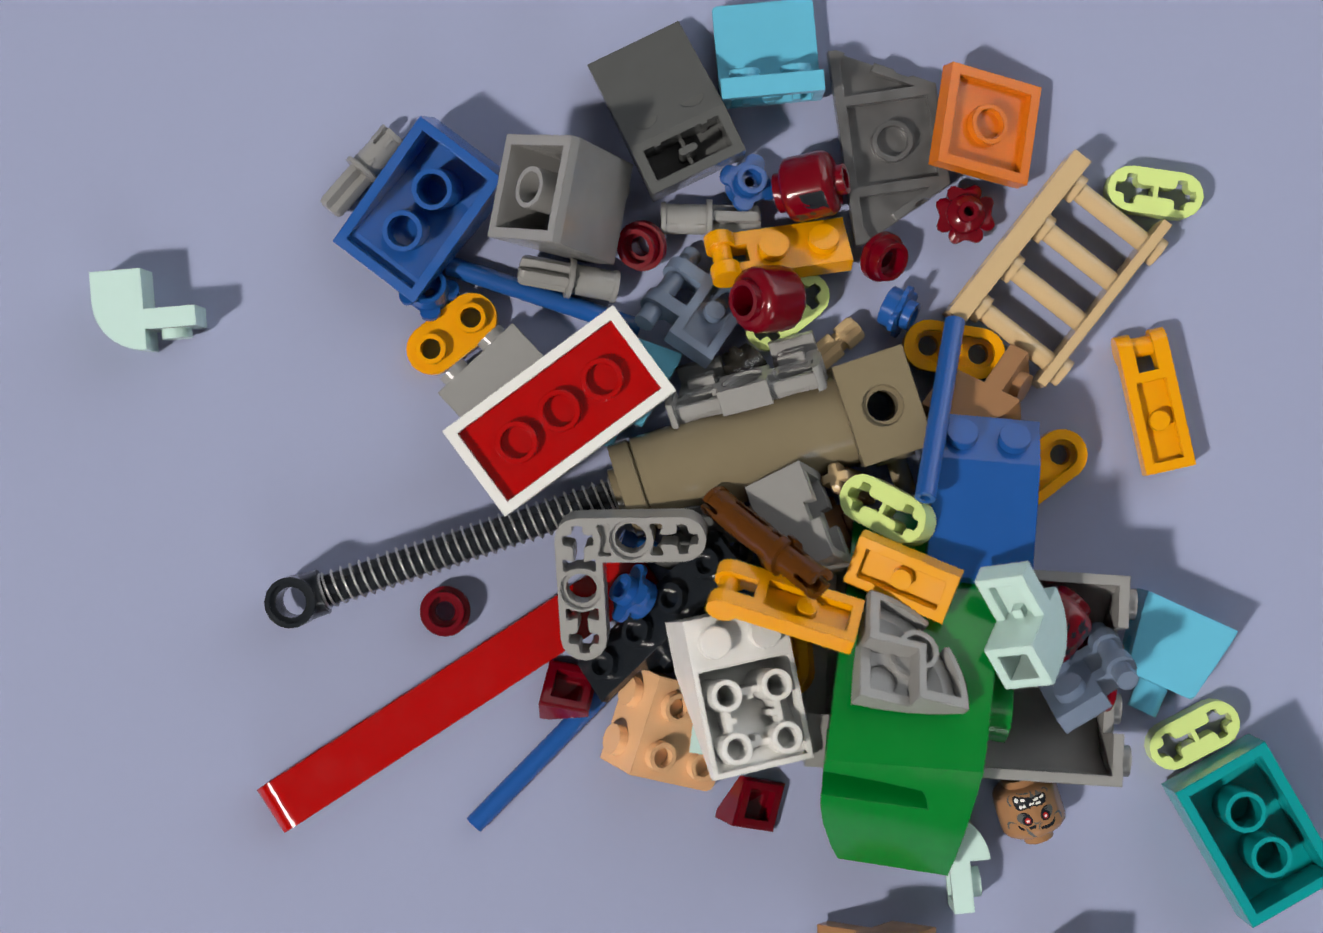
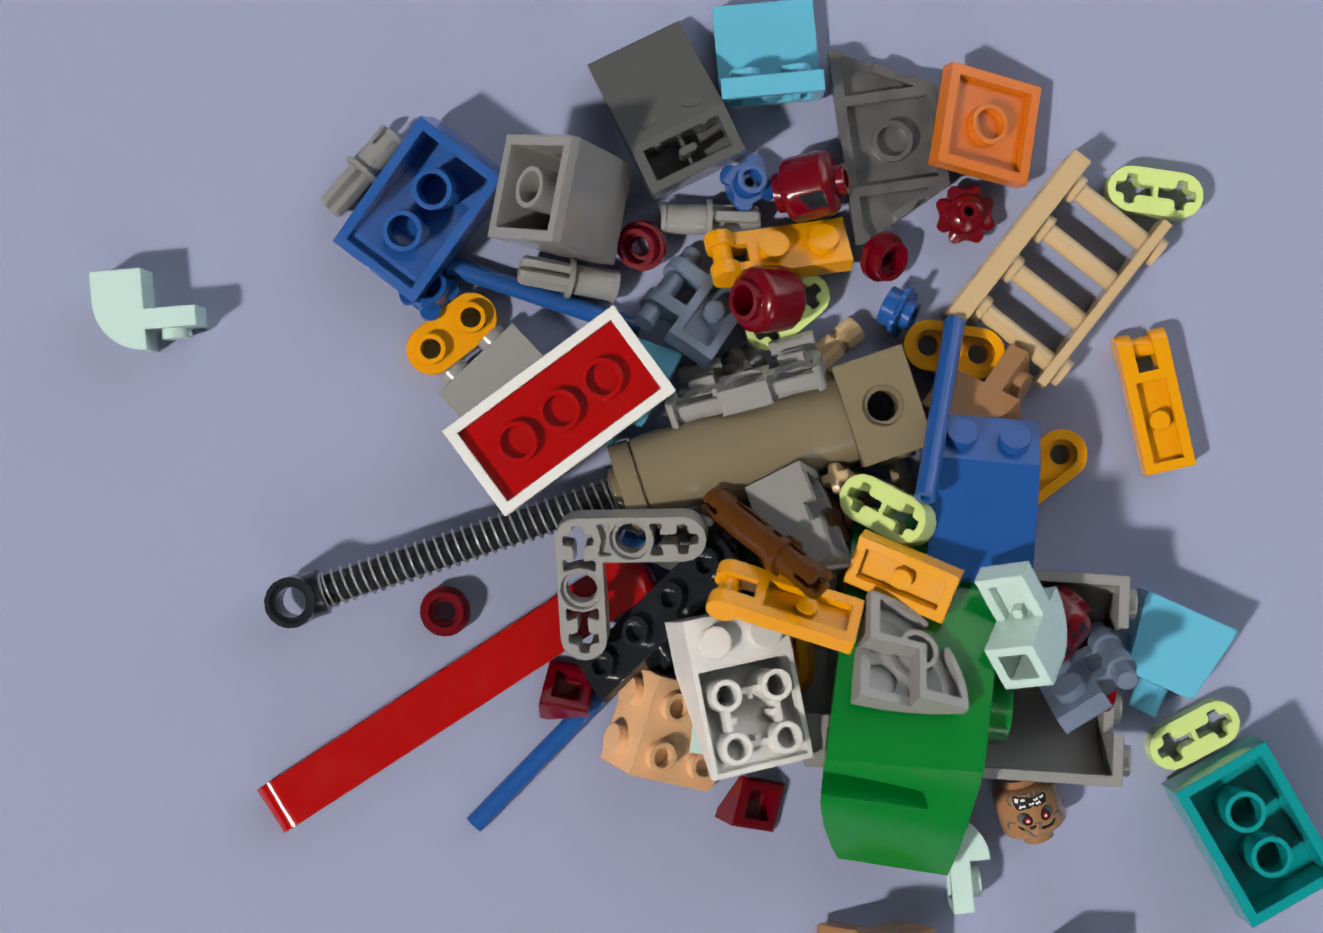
(632, 594): blue plate -> none

